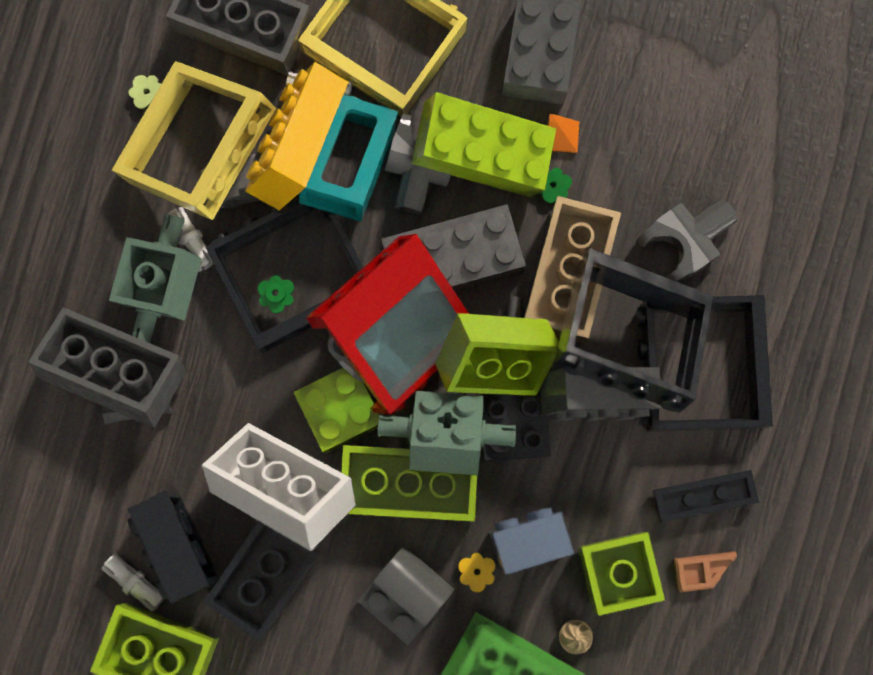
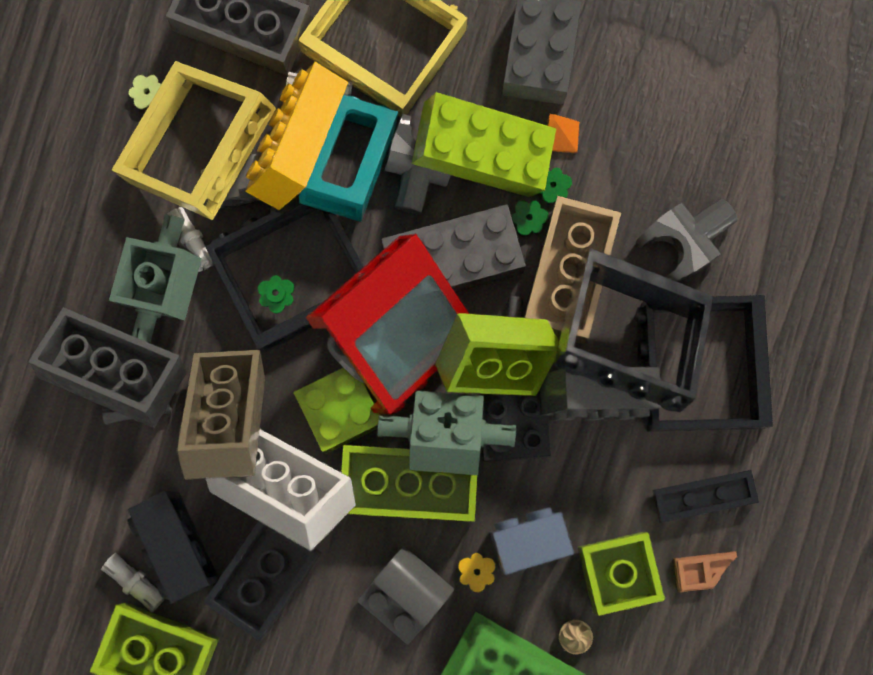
(222, 415): none -> dark tan brick
(523, 210): none -> green plant

